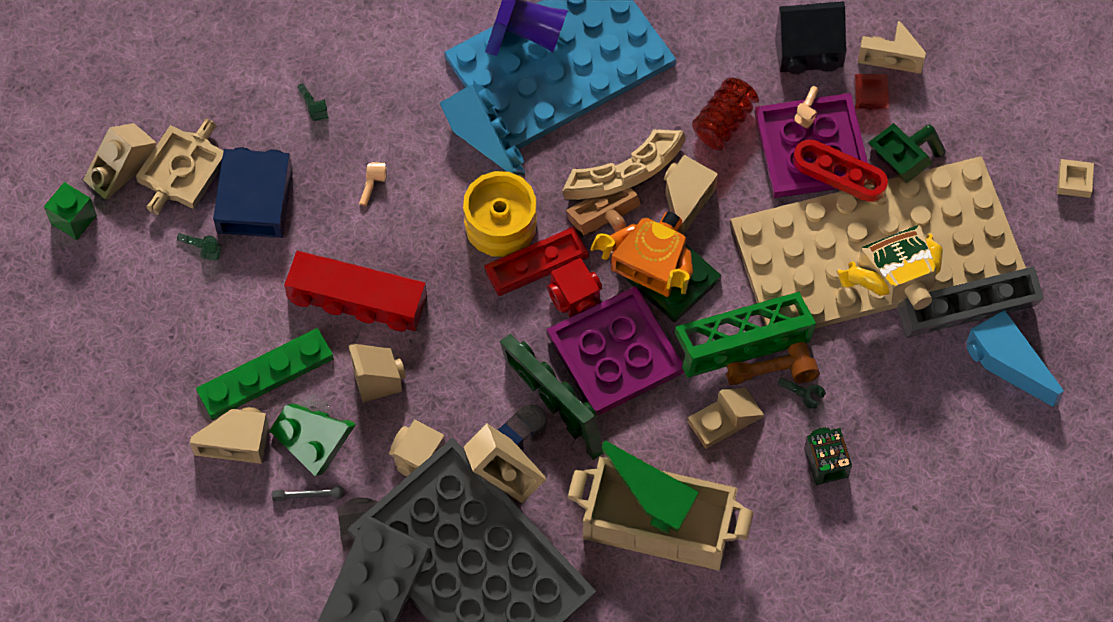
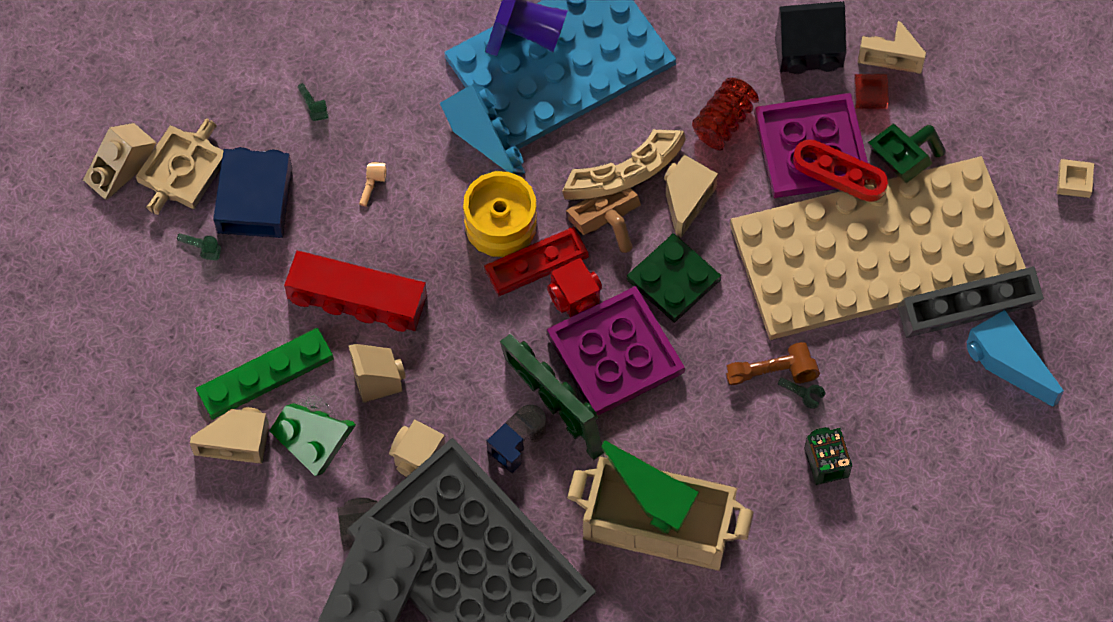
(70, 210): green brick -> none
(280, 495): dark grey hinge -> none
(503, 463): tan slope -> none
(650, 253): orange torso -> none
(728, 415): tan slope -> none
(745, 345): green fence -> none
(805, 115): light nougat hand -> none
(897, 267): torso -> none

